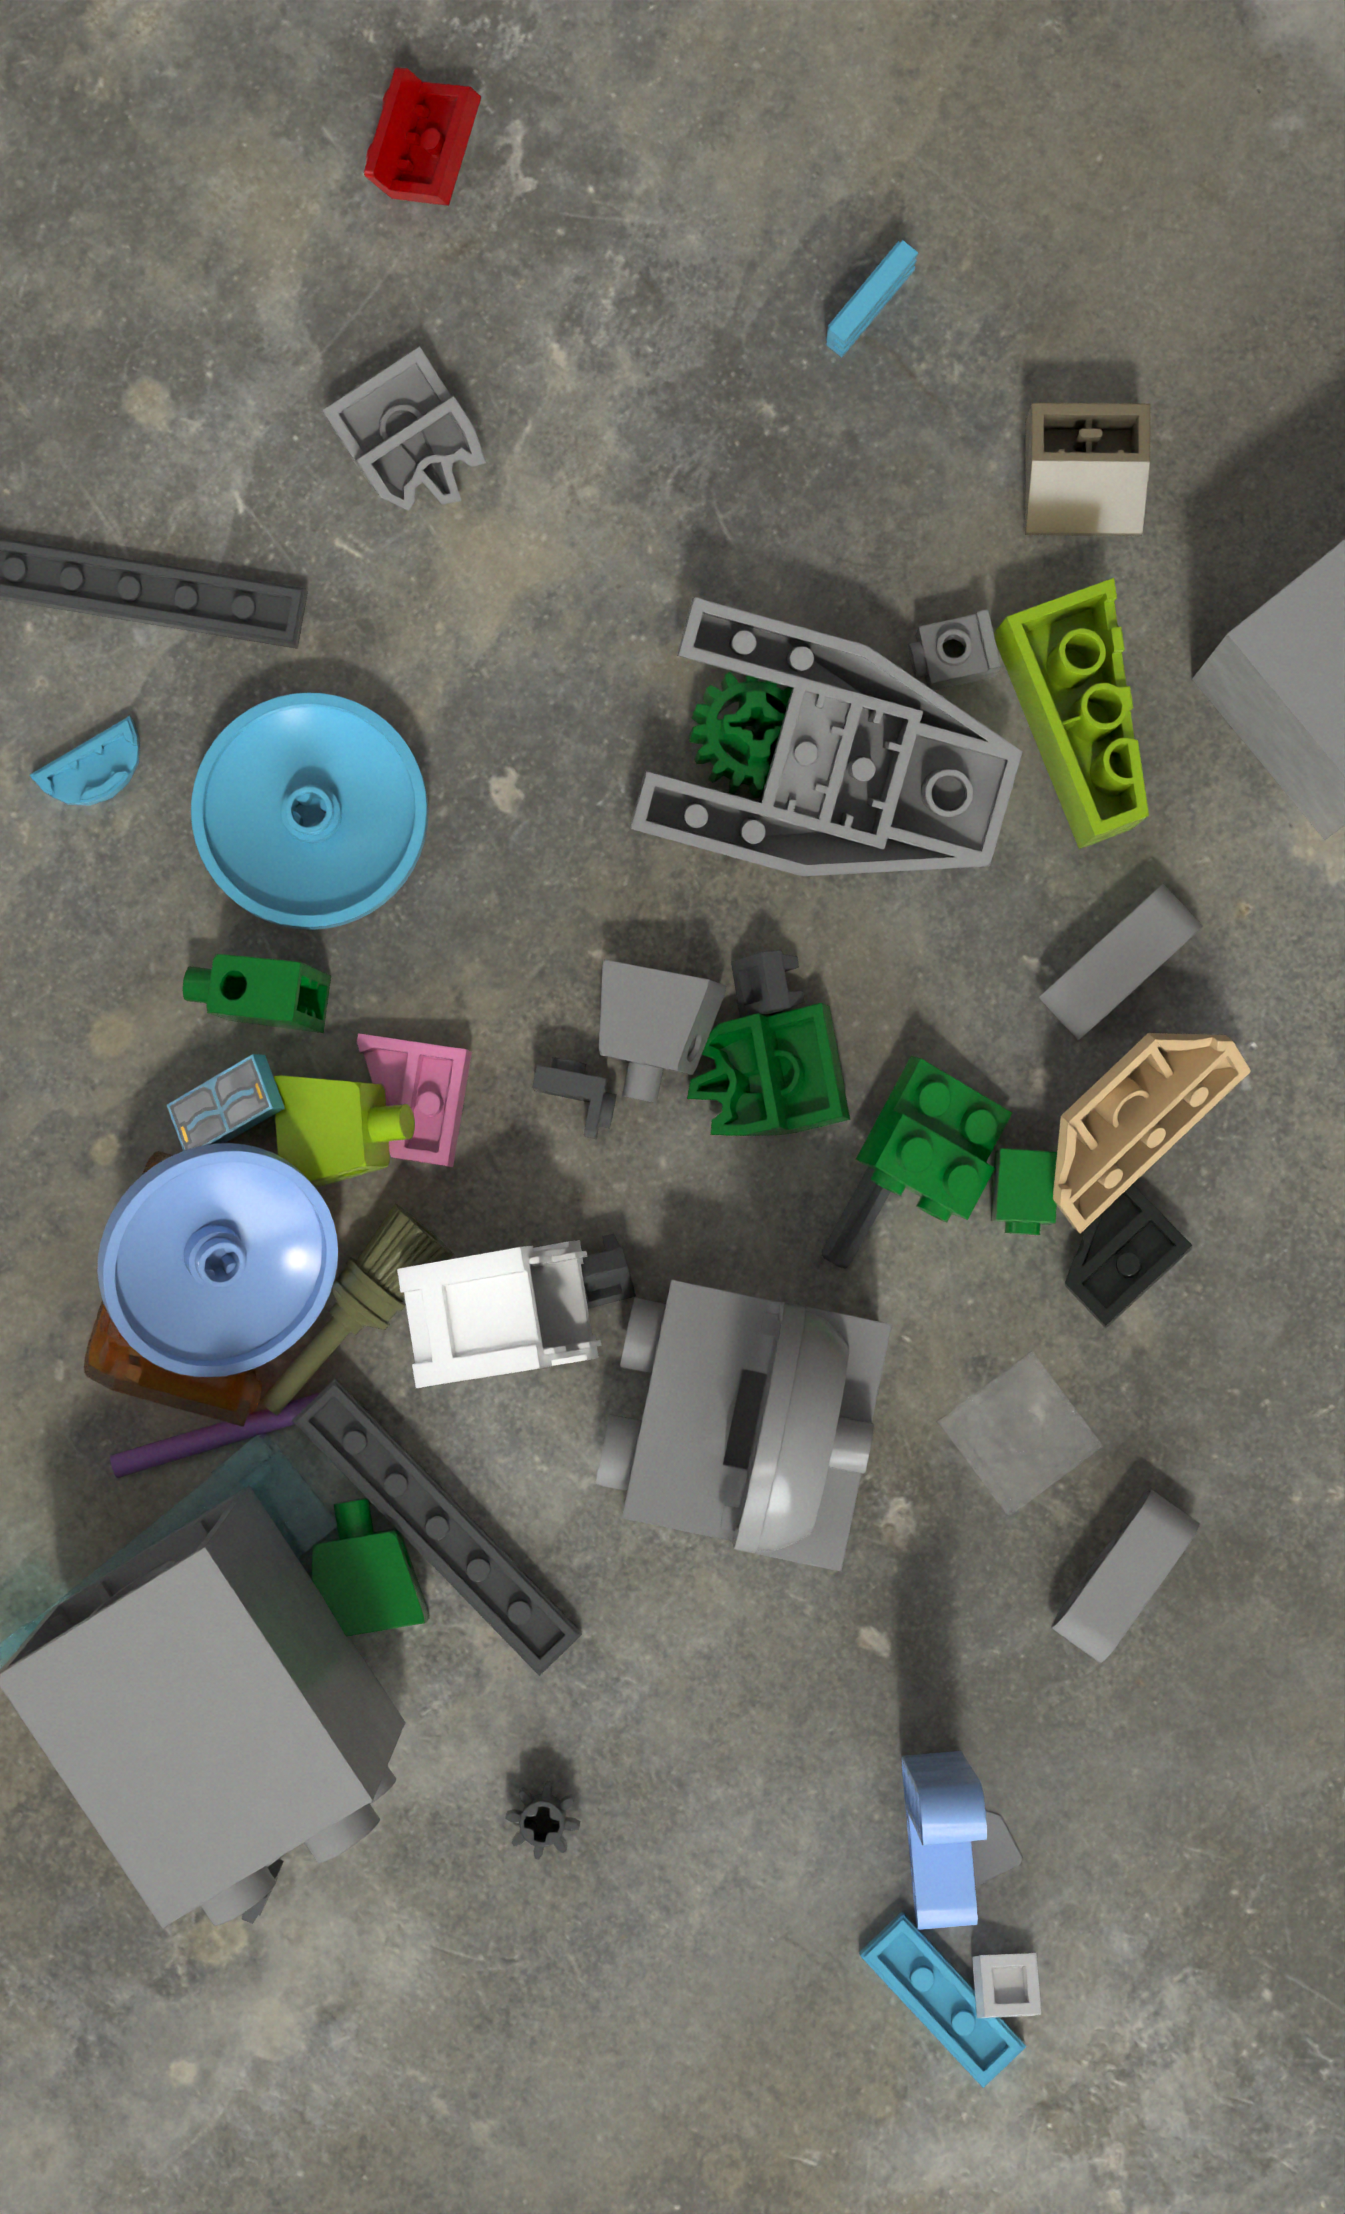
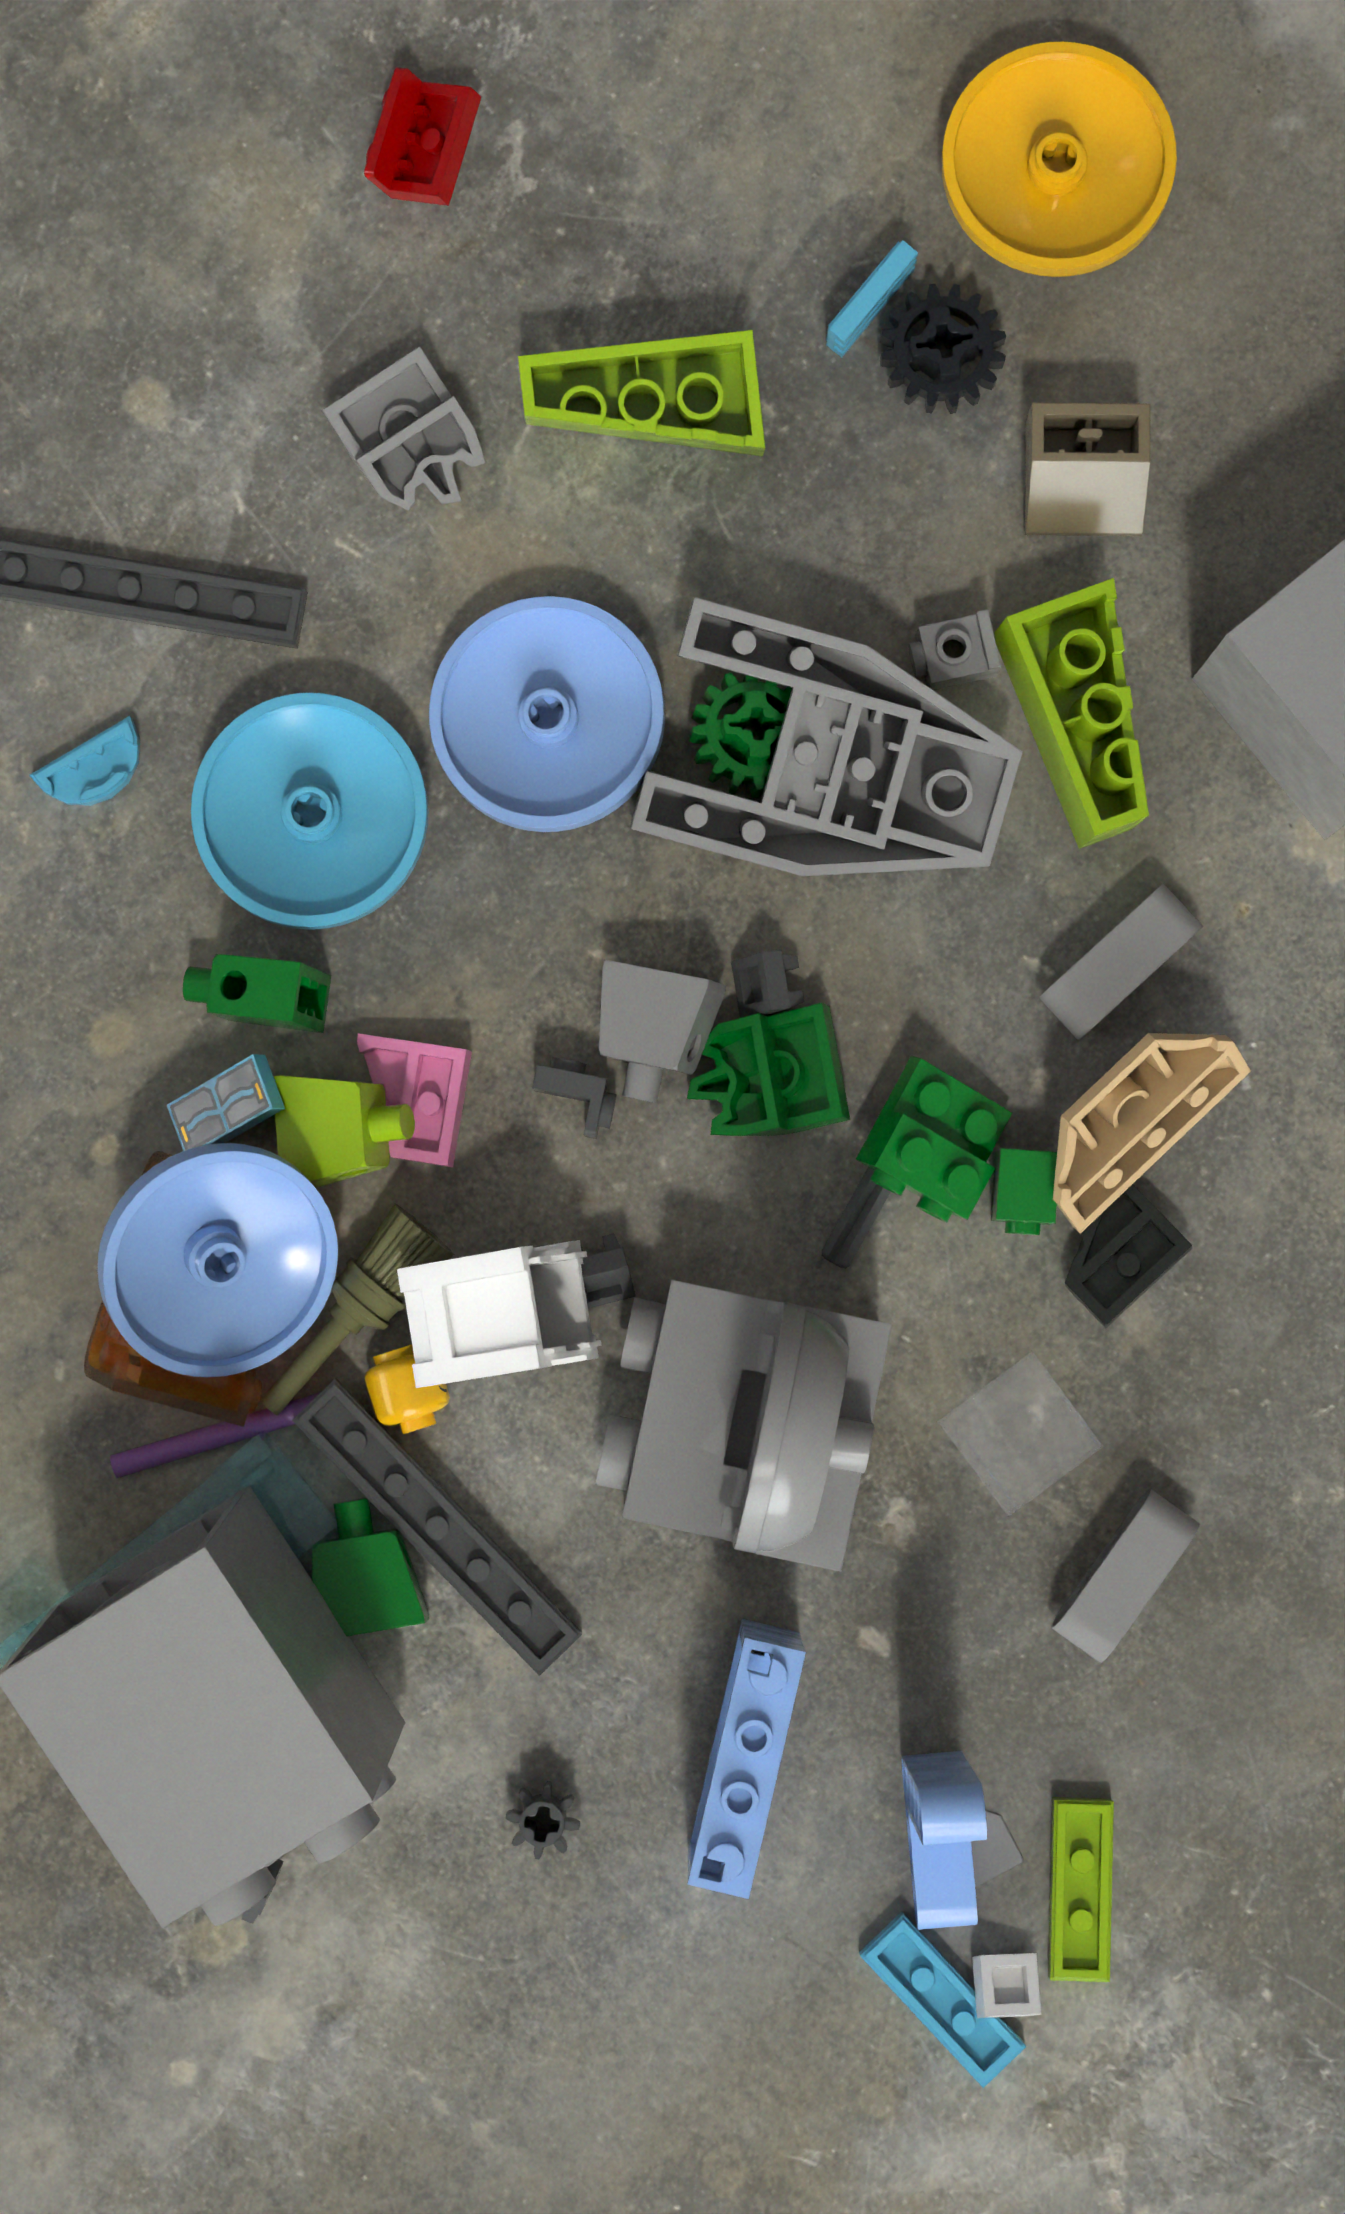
(395, 1395): none -> yellow head
(547, 714): none -> light blue dish
(653, 391): none -> lime wedge
(745, 1759): none -> light blue window
(964, 341): none -> black gear
(1058, 159): none -> yellow dish
(1081, 1889): none -> lime tile

